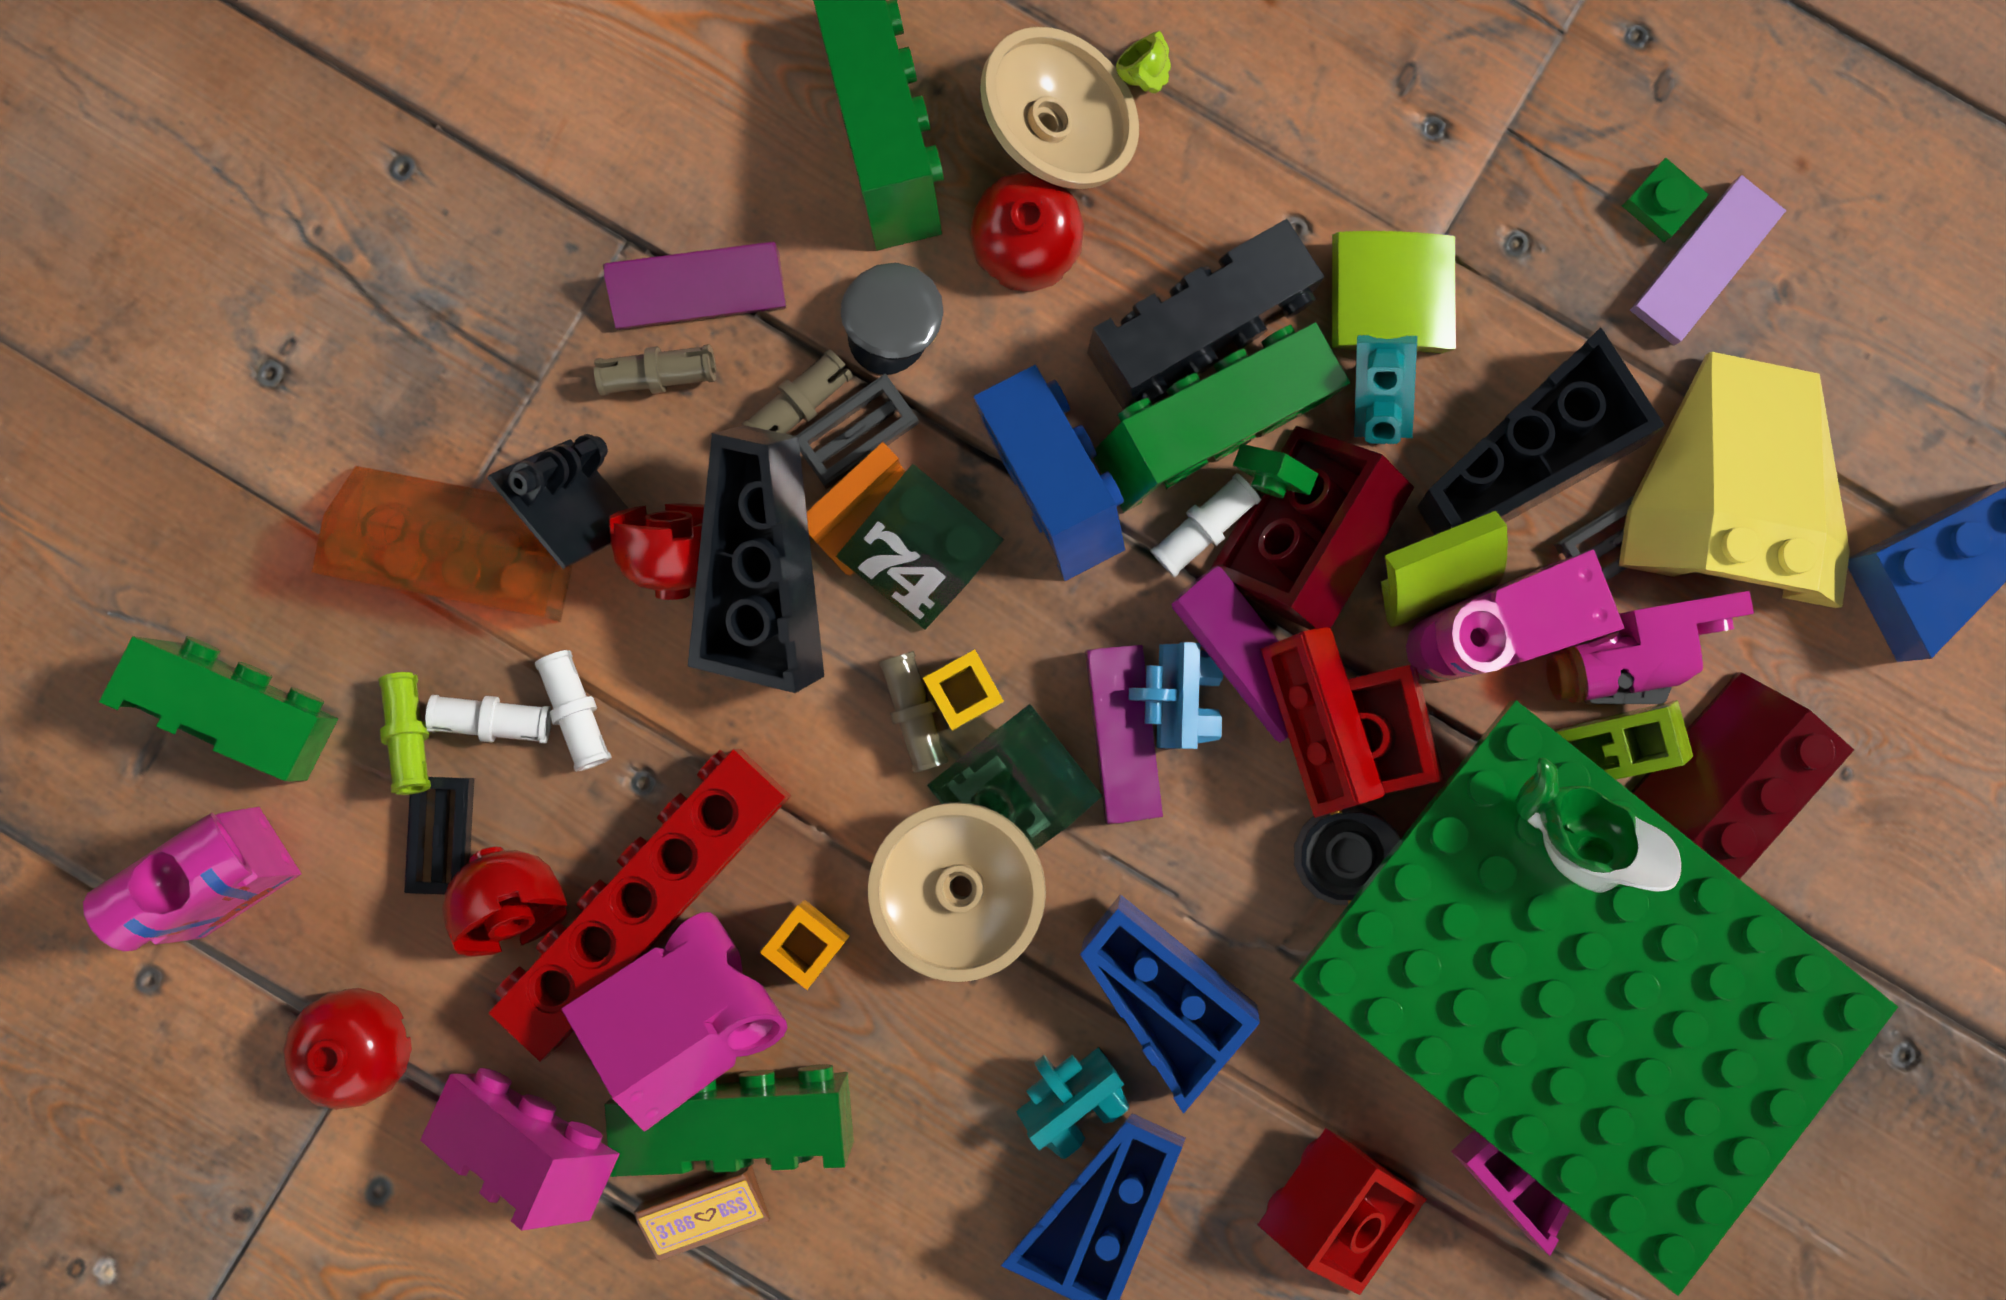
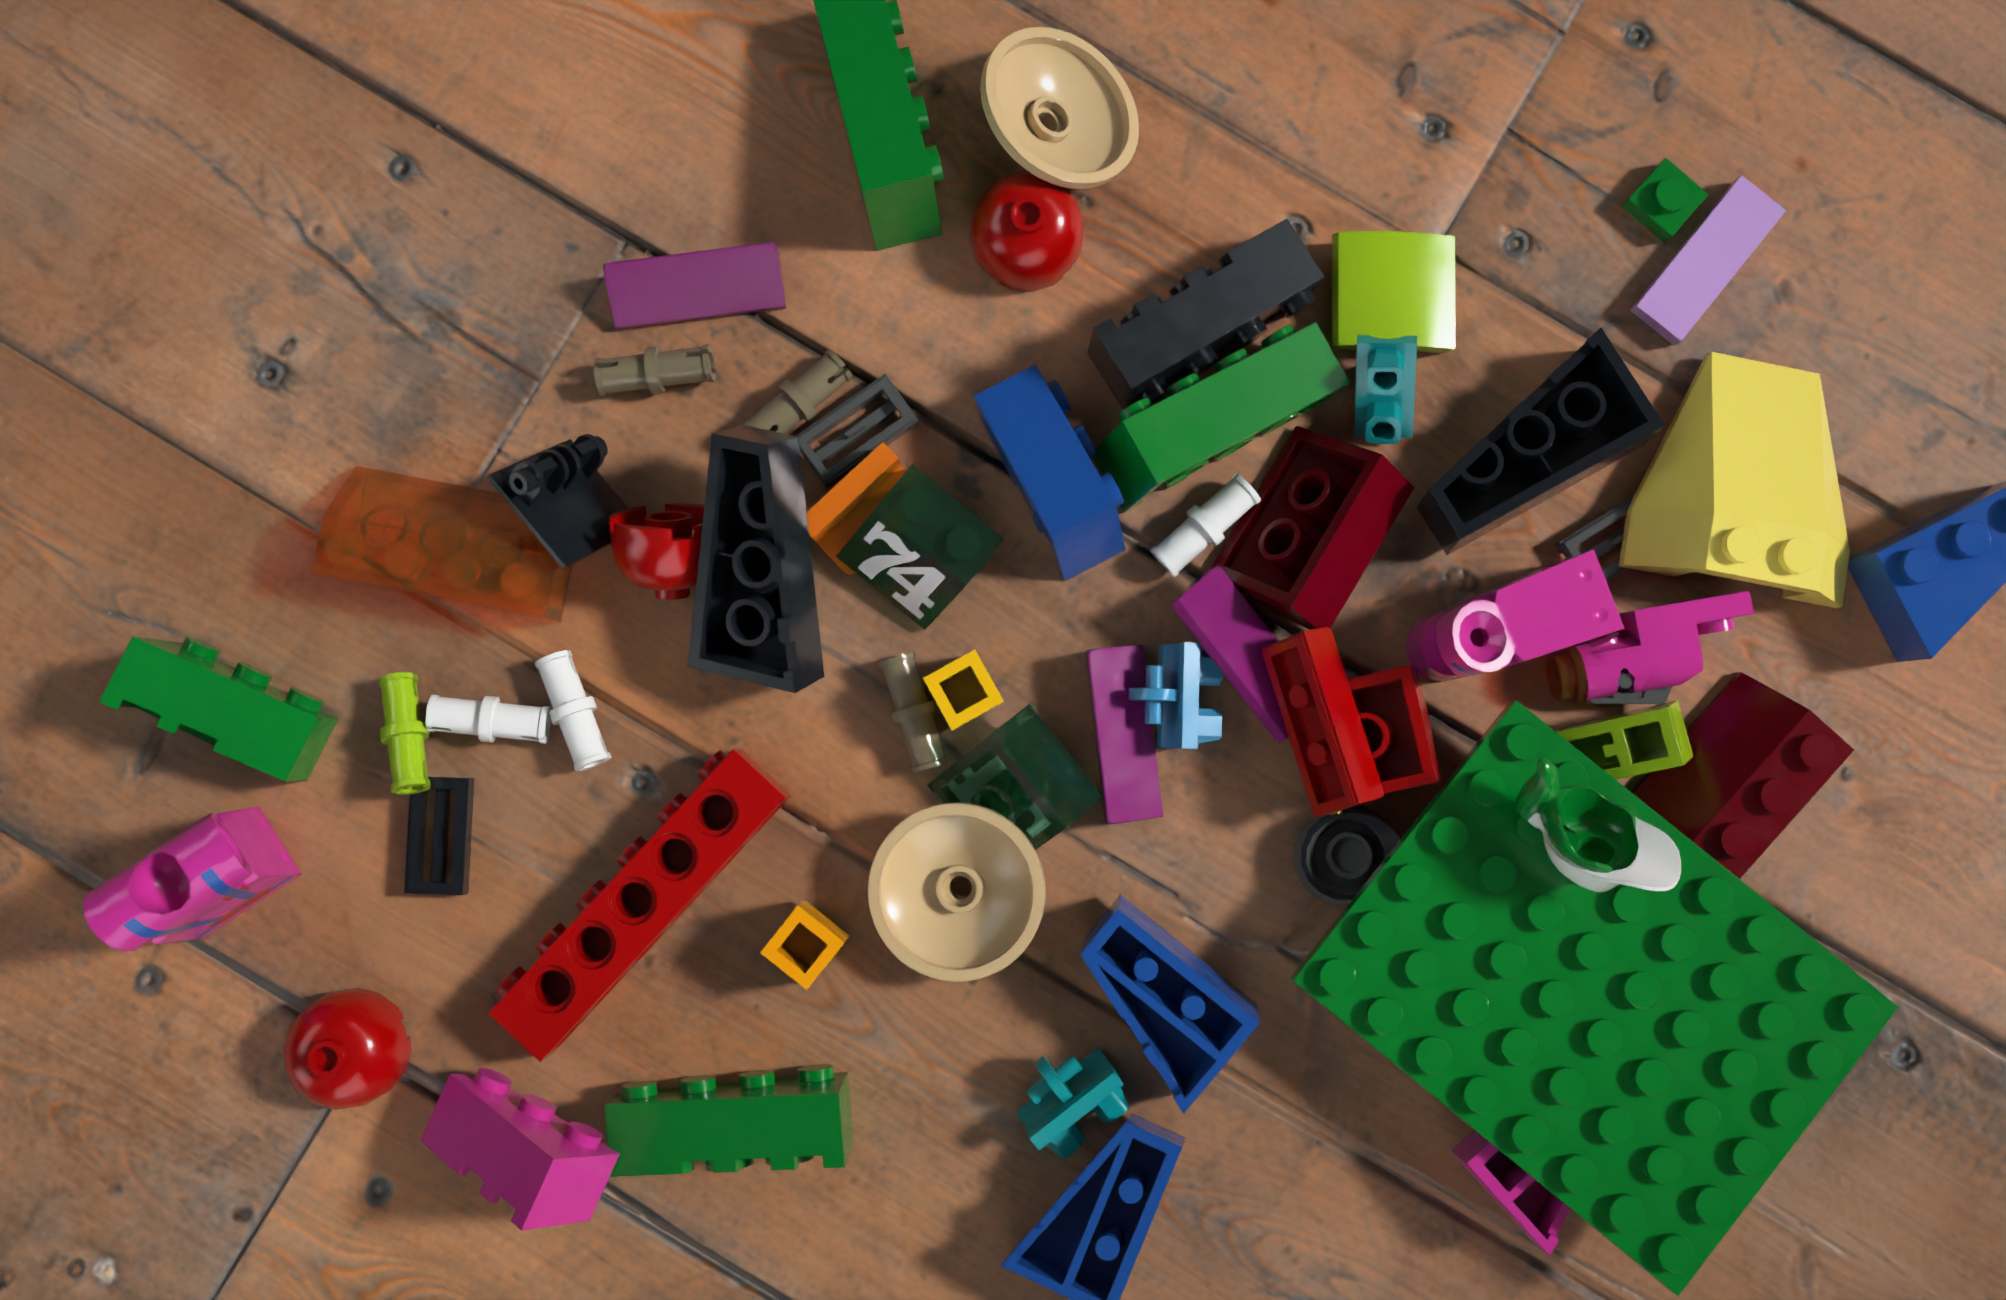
(500, 898): red cylinder -> none
(674, 1020): dark pink piece -> none
(702, 1213): slope -> none
(891, 317): dark grey piece -> none
(1146, 63): lime piece -> none
(1274, 471): green plate -> none
(1340, 1212): red slope -> none
(1445, 568): lime slope -> none

